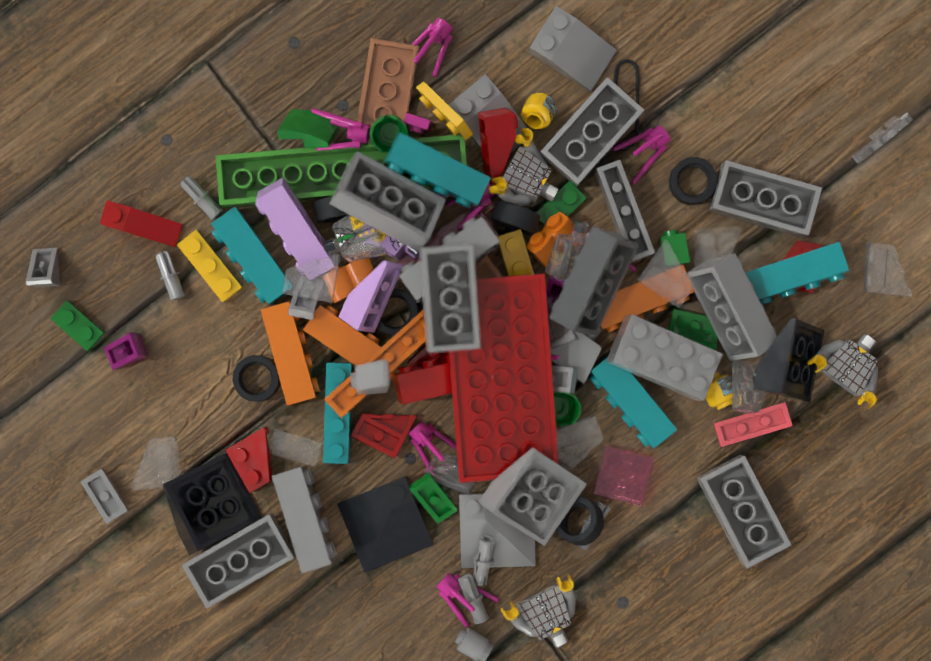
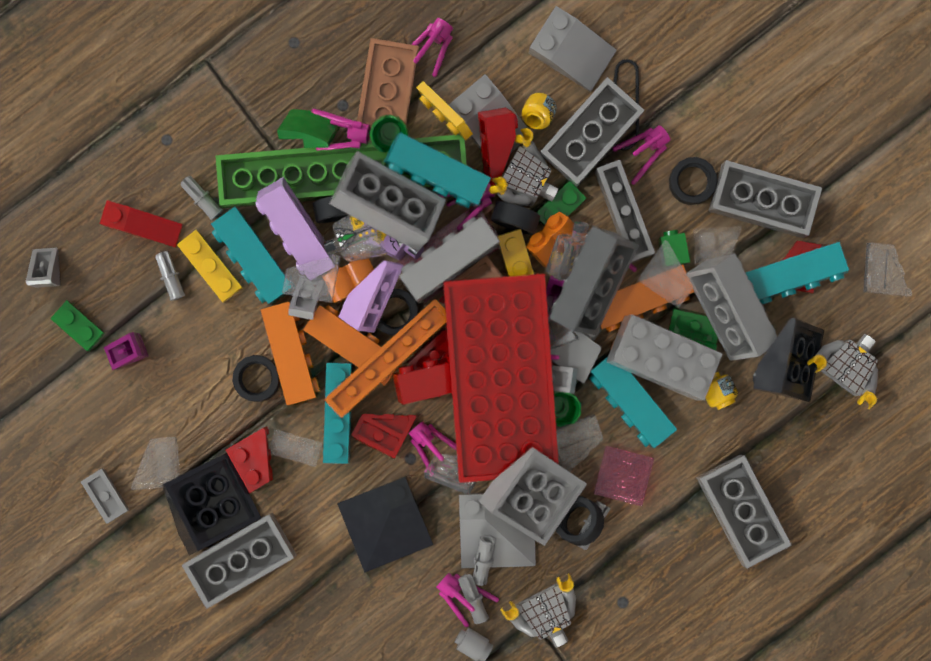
(303, 518): light grey brick -> none
(371, 378): light grey slope -> none
(417, 124): dark pink plate -> none
(433, 497): green plate -> none
(449, 297): light grey brick -> none
(744, 396): clear wing -> none
(752, 425): coral plate -> none
(882, 136): clear wing -> none

